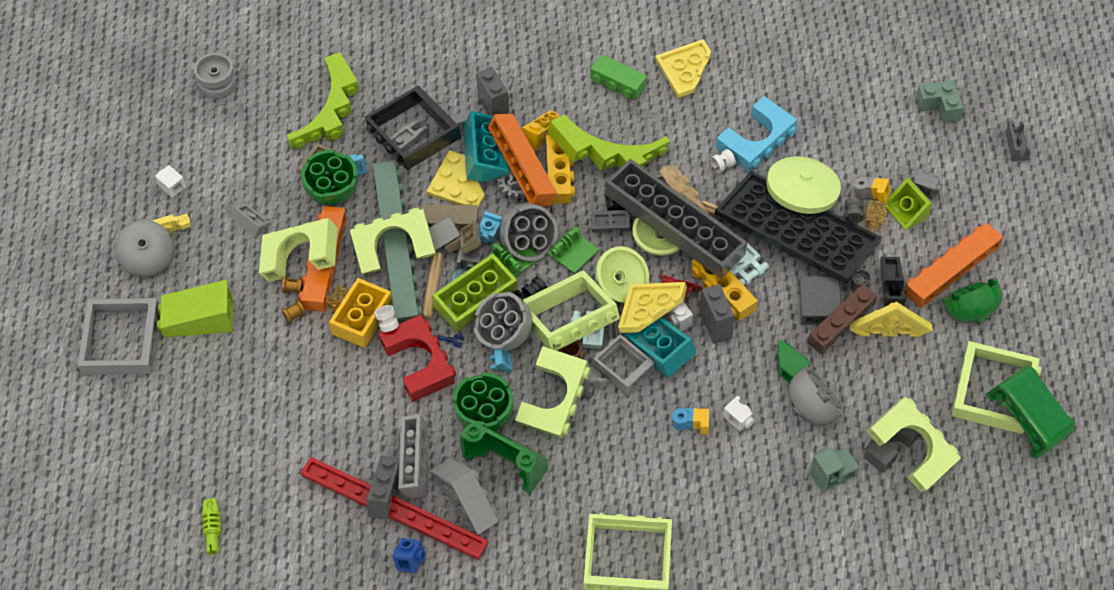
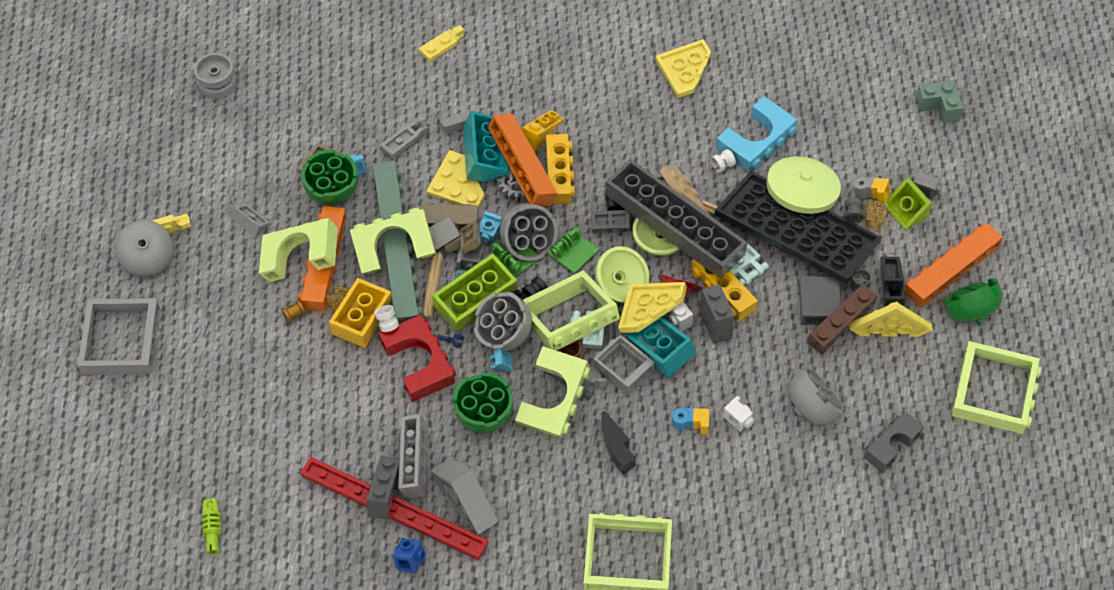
(170, 181): white brick -> none
(197, 311): lime slope -> none
(292, 285): pearl gold bush -> none
(337, 105): lime arch -> none
(402, 104): black window -> none
(441, 43): none -> light yellow hinge
(480, 440): green windscreen -> none
(492, 92): dark grey brick -> none
(579, 145): lime arch -> none
(617, 444): none -> black slope
(618, 77): bright green brick -> none
(789, 361): green slope -> none
(833, 468): sand green brick -> none
(939, 455): yellowish green arch -> none
(1017, 142): dark grey hinge -> none
(1034, 409): green windscreen -> none

